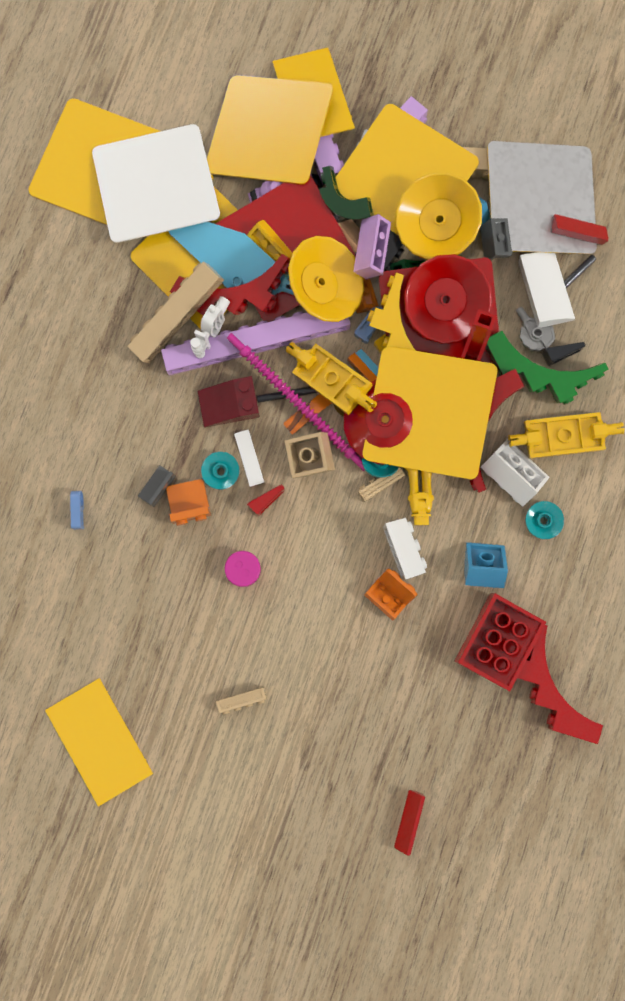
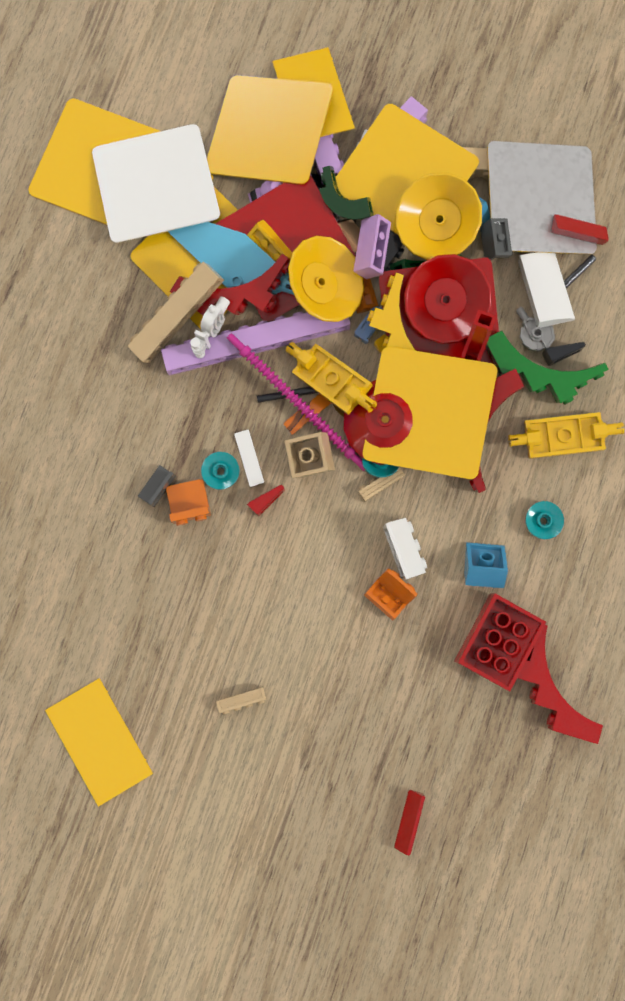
(76, 509): medium blue piece -> none
(228, 402): dark red slope -> none
(242, 568): dark pink head -> none
(364, 365): orange slope -> none
(420, 501): yellow piece -> none
(515, 473): white slope -> none

